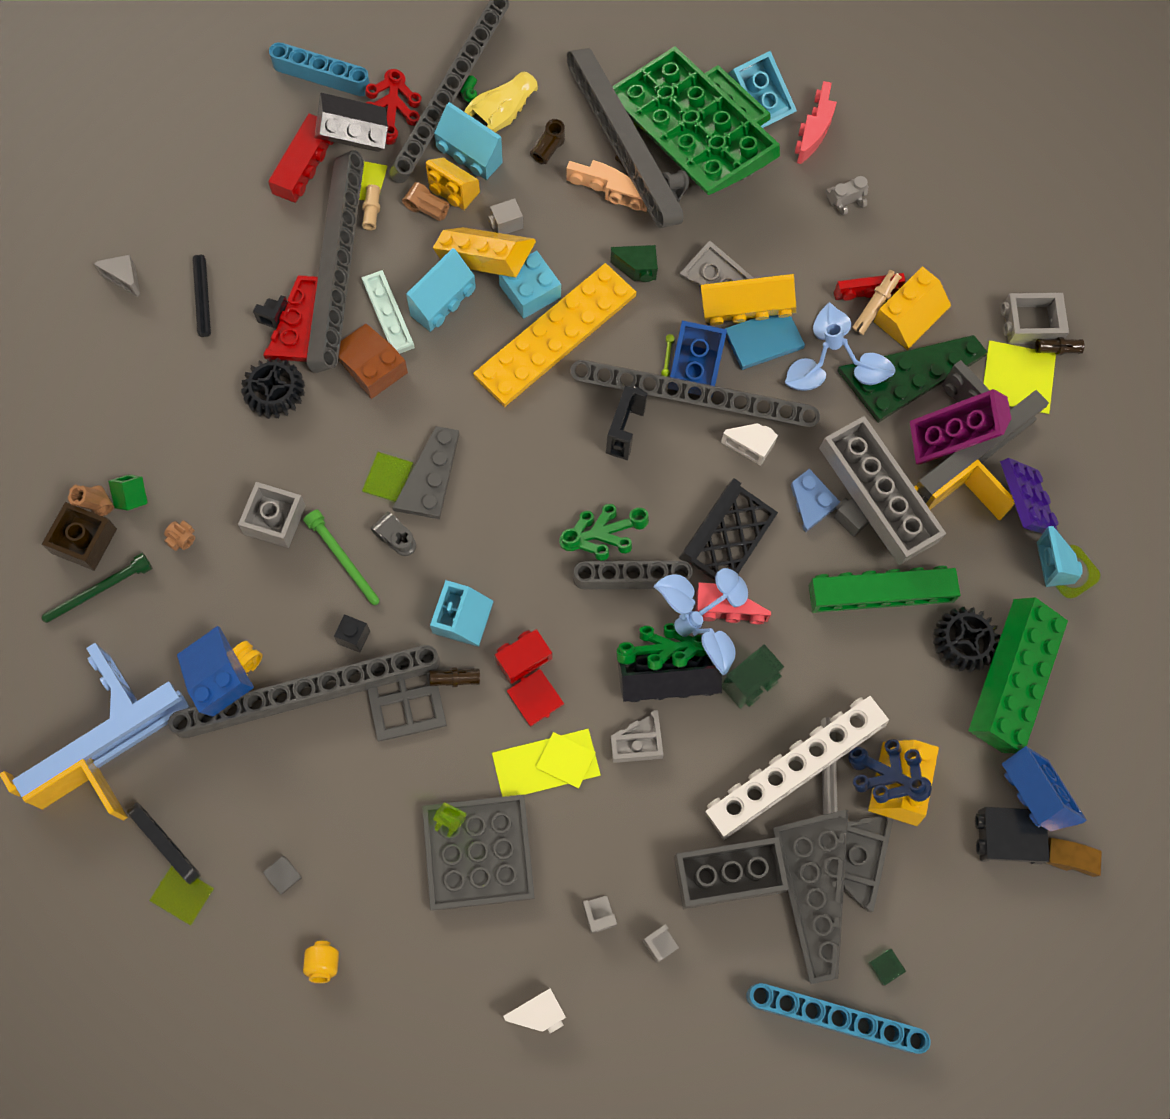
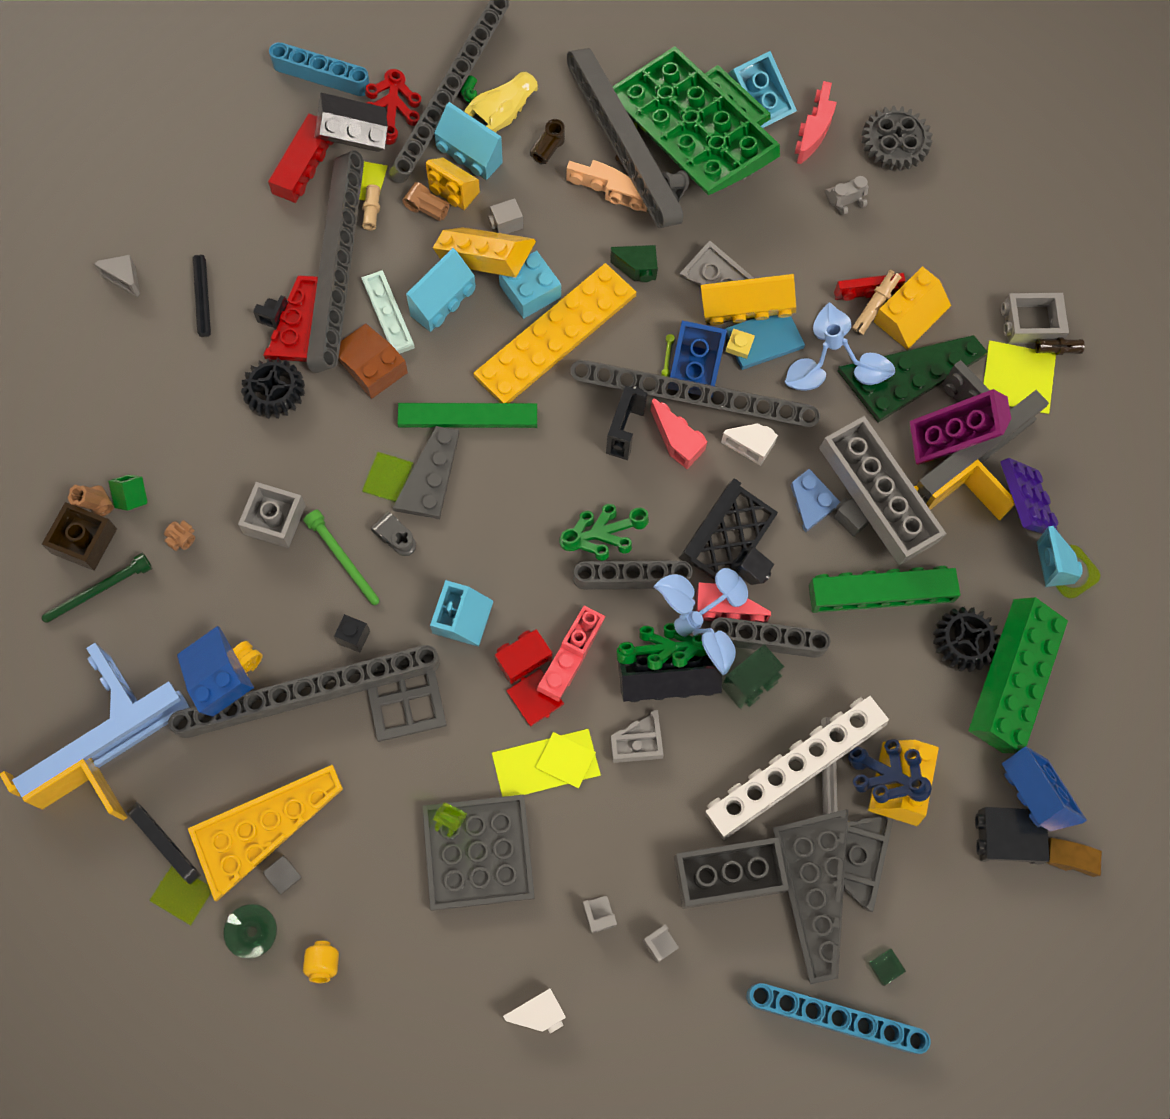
(237, 928): none -> clear green dish
(247, 834): none -> yellow wing
(454, 677): dark brown pin -> none
(467, 415): none -> green tile
(571, 654): none -> coral slope
(680, 440): none -> coral slope
(740, 343): none -> light yellow plate
(752, 566): none -> black brick
(780, 634): none -> dark grey beam
(896, 138): none -> dark grey gear

